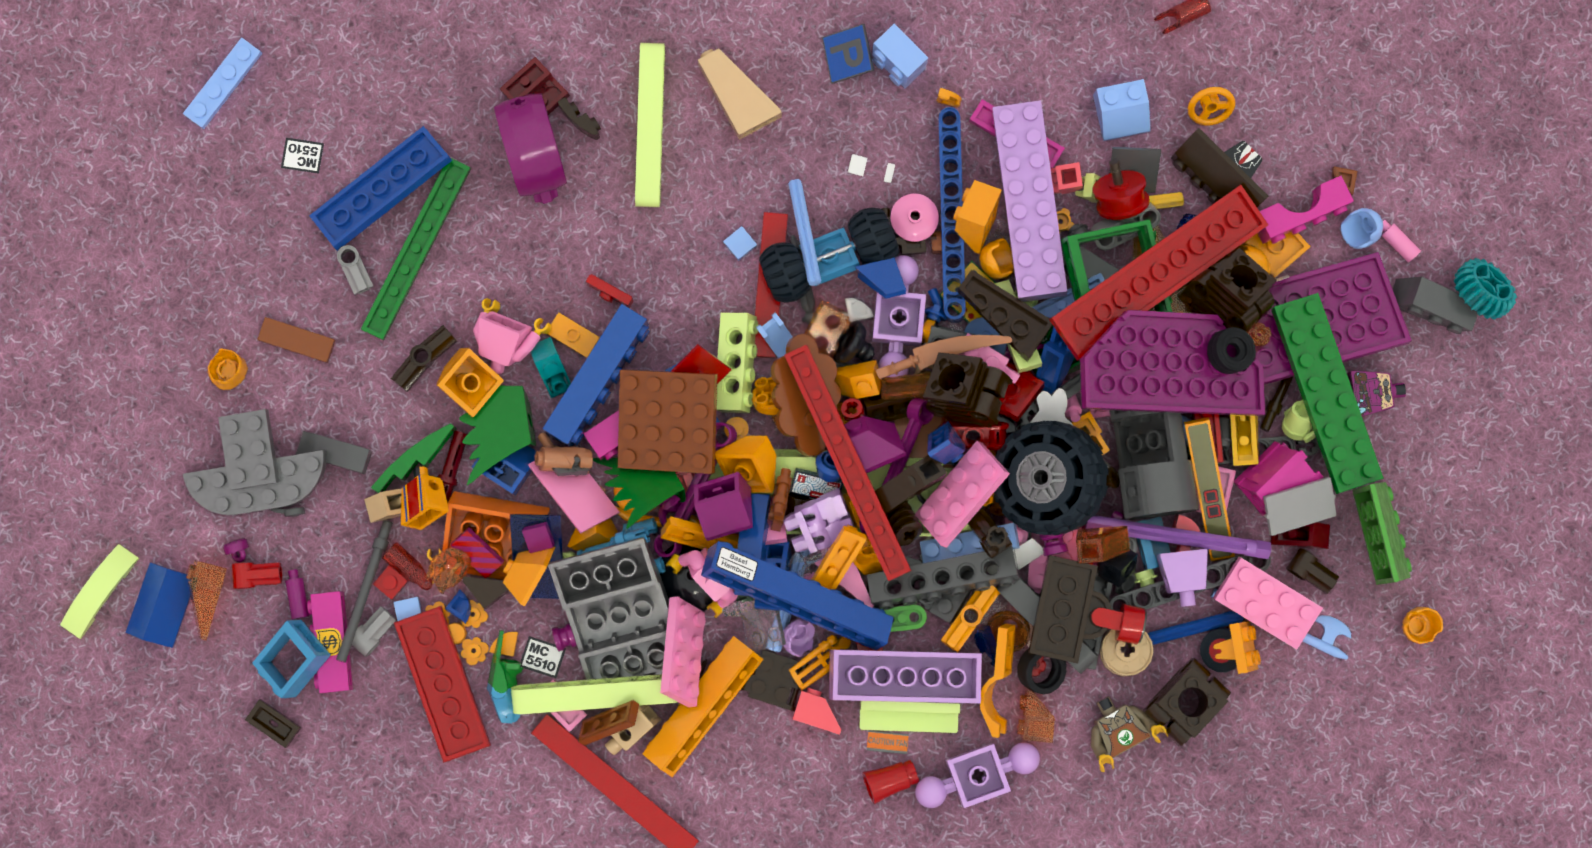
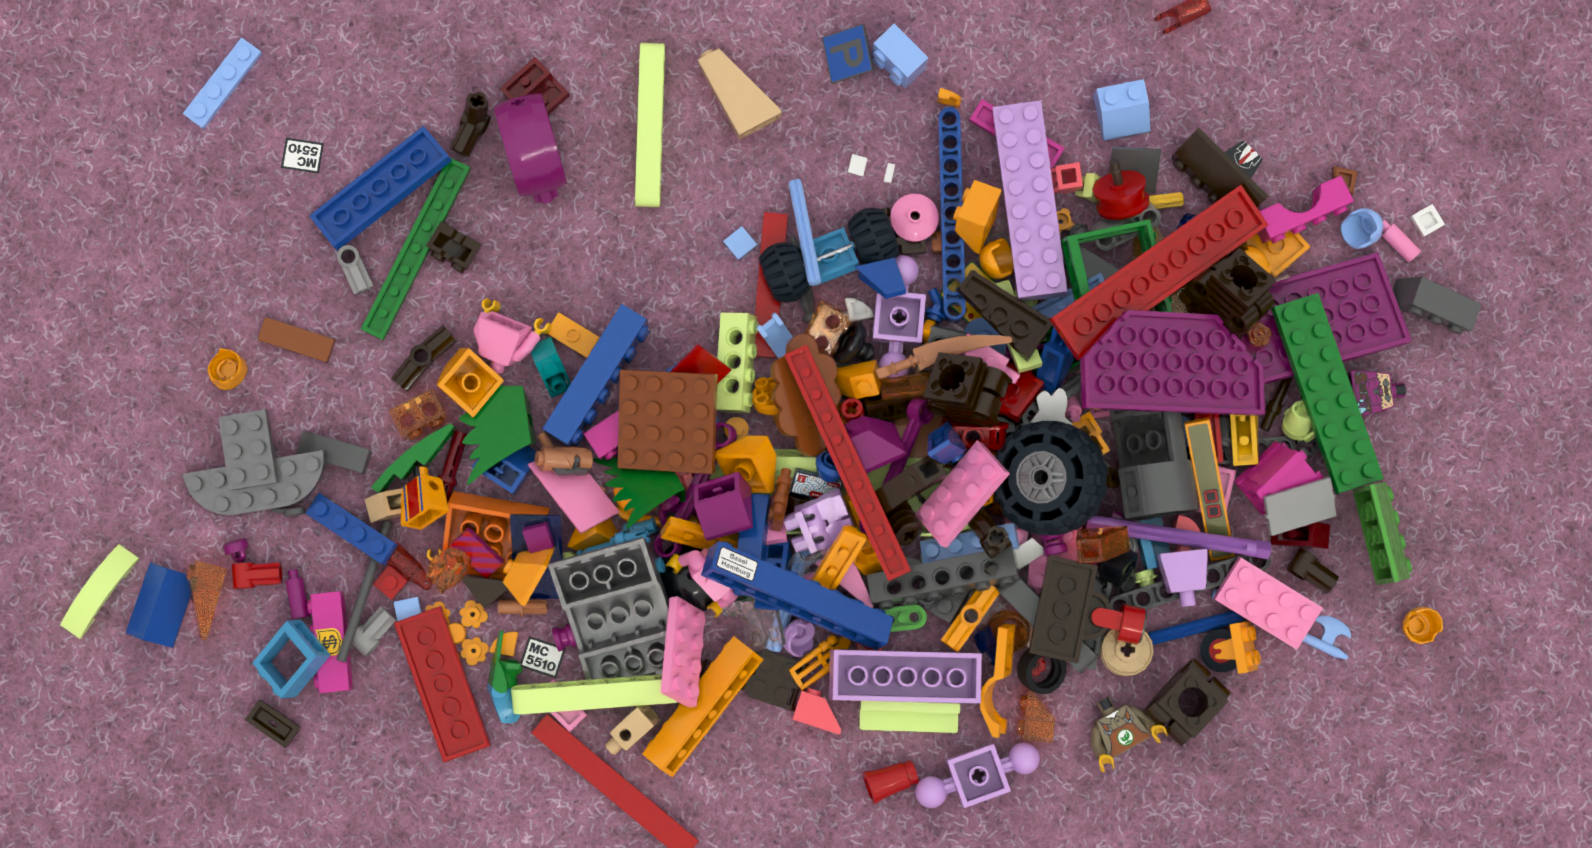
(351, 529): none -> blue plate
(416, 407): none -> clear orange brick
(453, 246): none -> dark brown cylinder
(460, 607): blue tile -> none
(472, 124): none -> dark brown piece
(514, 607): none -> nougat axle
(583, 123): dark brown slope -> none
(608, 722): dark orange tile -> none
(609, 292): red plate -> none
(887, 742): orange sticker -> none
(1210, 103): light orange piece -> none
(1218, 353): black tyre -> none
(1427, 220): none -> white tile
(1485, 288): teal gear -> none

